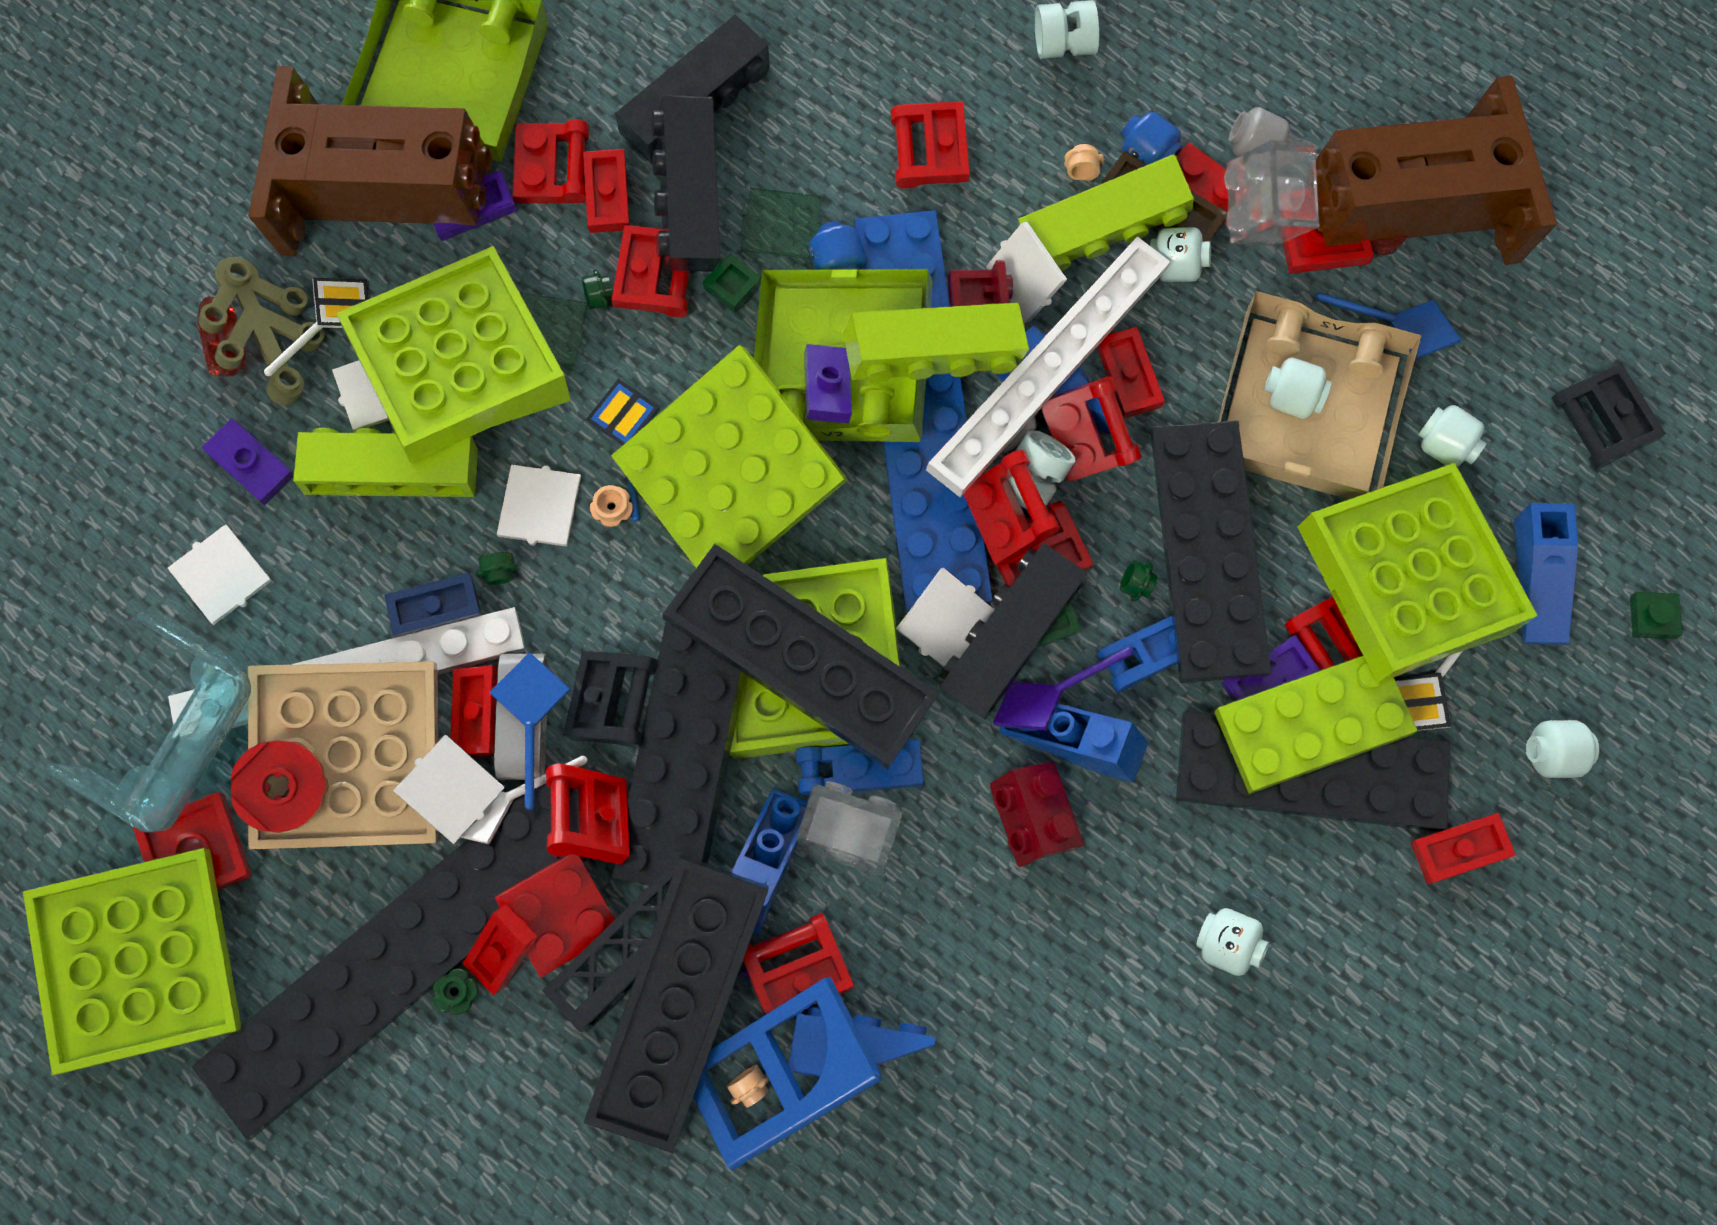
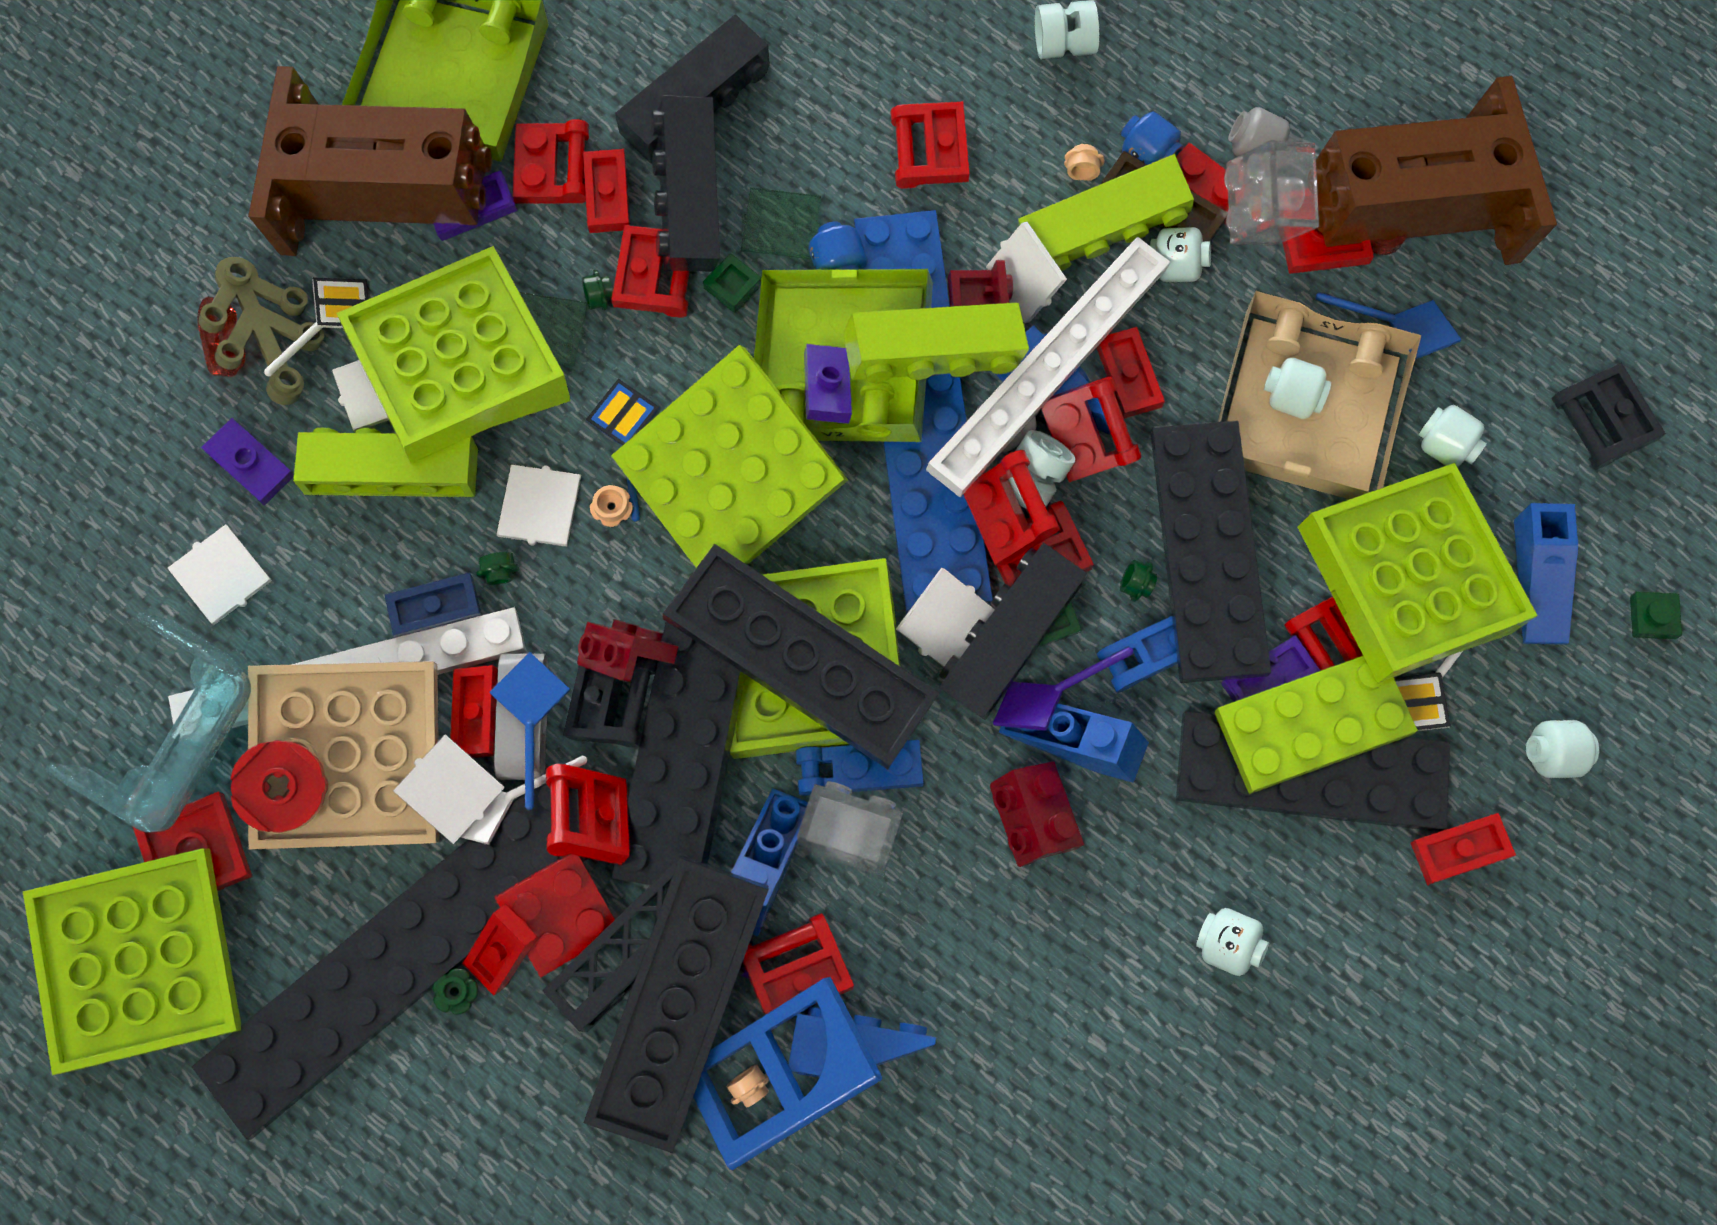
(616, 648): none -> dark red bracket

